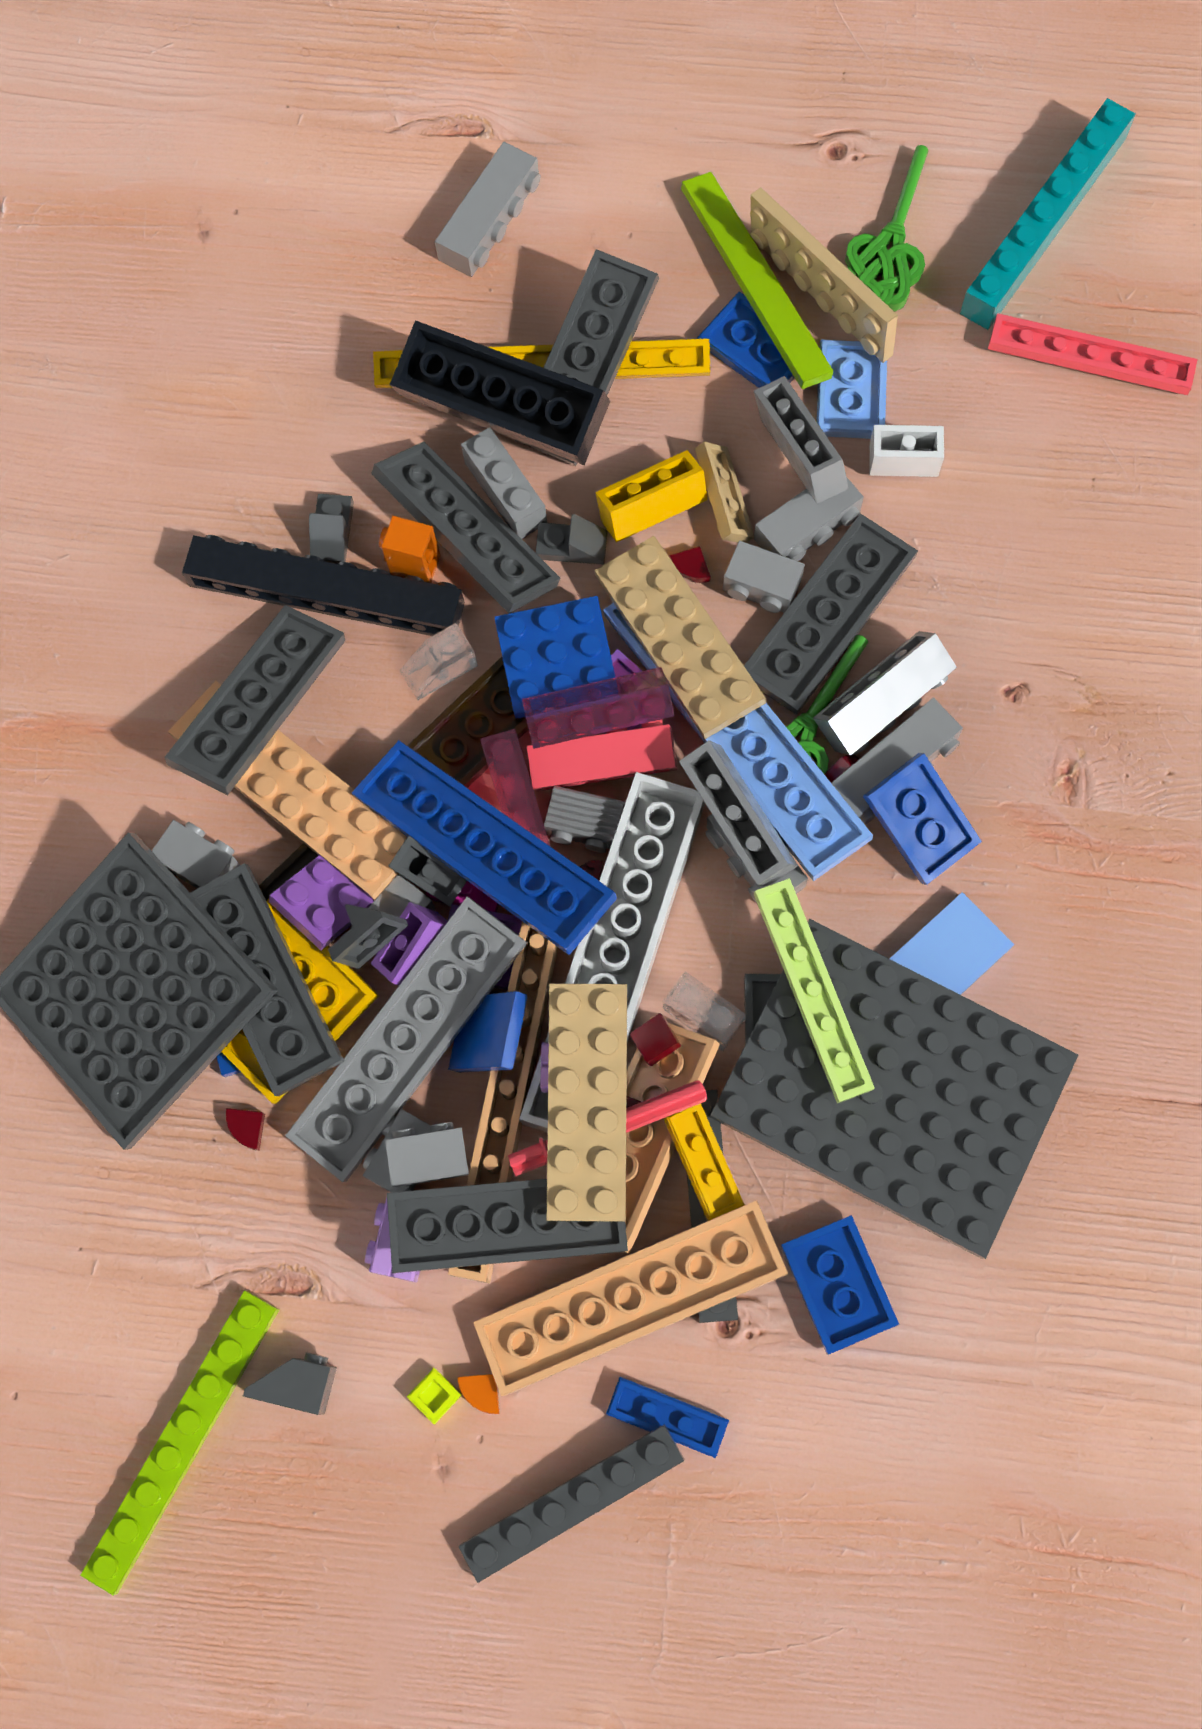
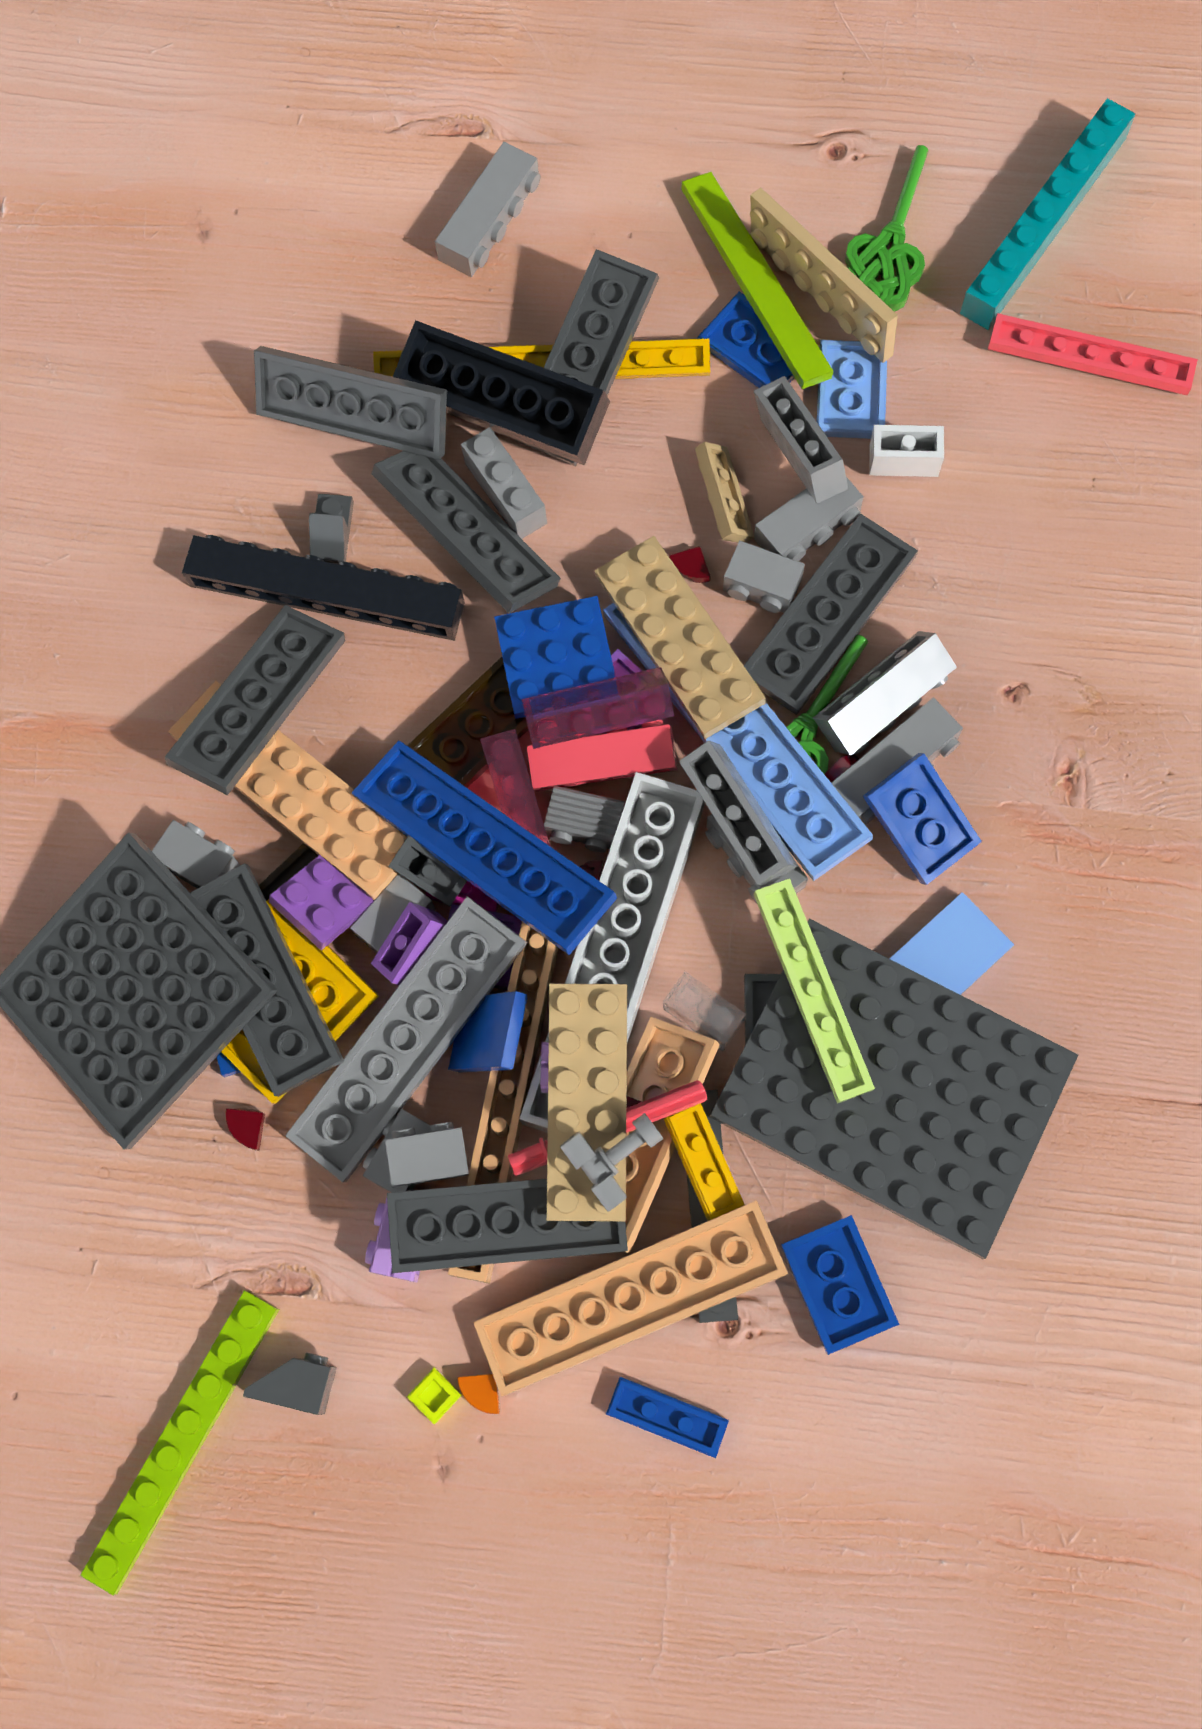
(350, 402): none -> dark grey plate
(369, 935): dark grey slope -> none
(410, 548): orange brick -> none
(439, 661): clear slope -> none
(571, 1503): dark grey plate -> none
(572, 543): dark grey slope -> none
(600, 1165): none -> light grey bar
(652, 495): yellow brick -> none
(655, 1039): dark red tile -> none

